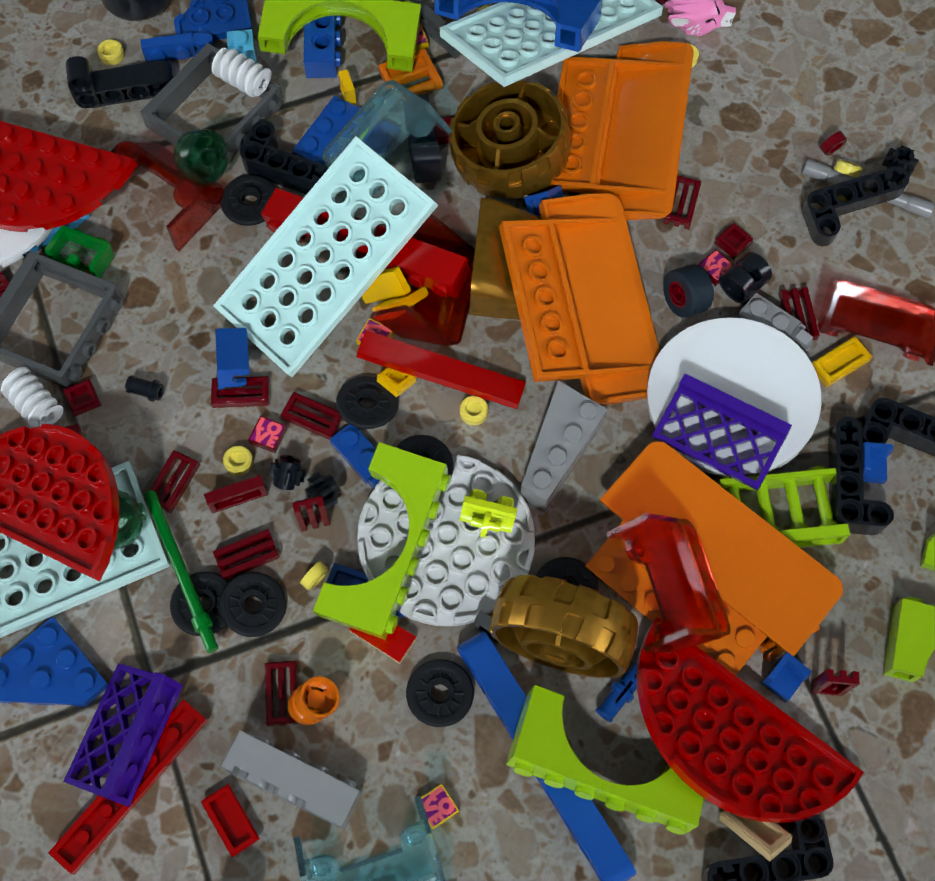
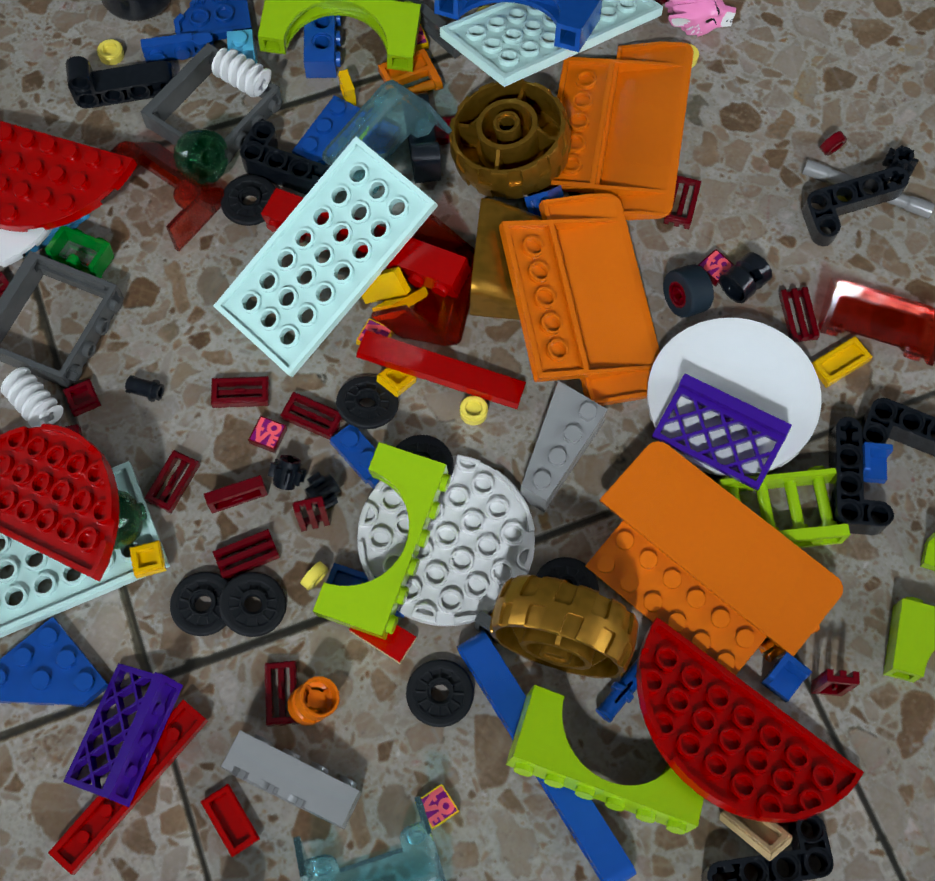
(147, 559): none -> yellow tile
(201, 620): green bar -> none
(231, 356): blue hinge -> none
(238, 460): light yellow tile -> none
(487, 514): neon yellow hips -> none
(679, 579): clear red windscreen -> none
(733, 241): dark red tile -> none
(764, 311): light grey hinge -> none
(848, 168): light yellow tile -> none

